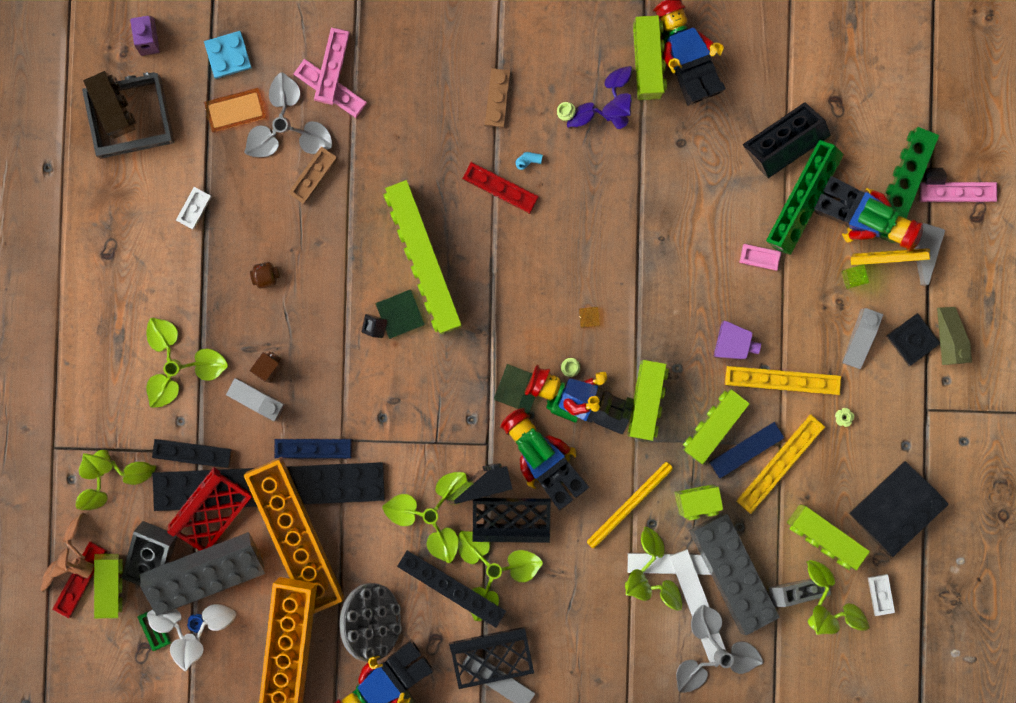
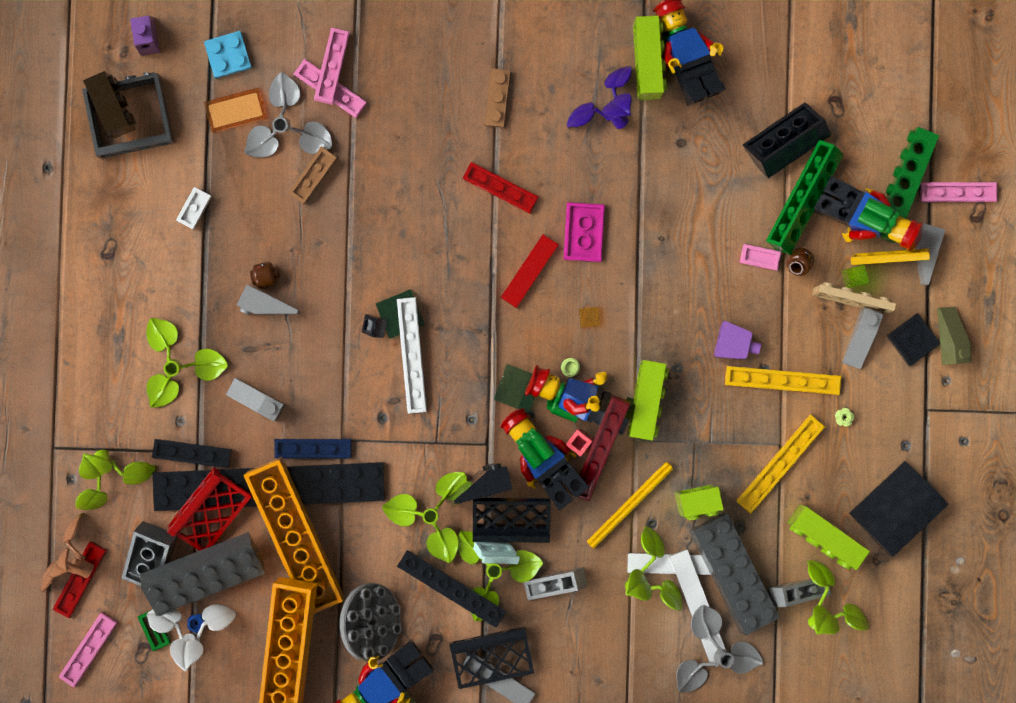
(88, 649): none -> bright pink tile
(107, 585): lime brick -> none
(262, 304): none -> light grey slope
(266, 366): reddish brown brick -> none
(411, 355): none -> white tile
(423, 257): lime brick -> none
(496, 552): none -> light aqua plate
(526, 158): medium azure arm -> none
(529, 271): none -> red tile
(556, 584): none -> light grey slope
(566, 111): yellowish green plate -> none
(580, 442): none -> coral brick
(584, 232): none -> dark pink tile
(603, 443): none -> dark red tile
(716, 426): lime brick -> none
(746, 450): dark blue tile -> none
(800, 262): none -> reddish brown head
(846, 296): none -> tan plate
(881, 595): white plate -> none
(935, 176): black slope -> none

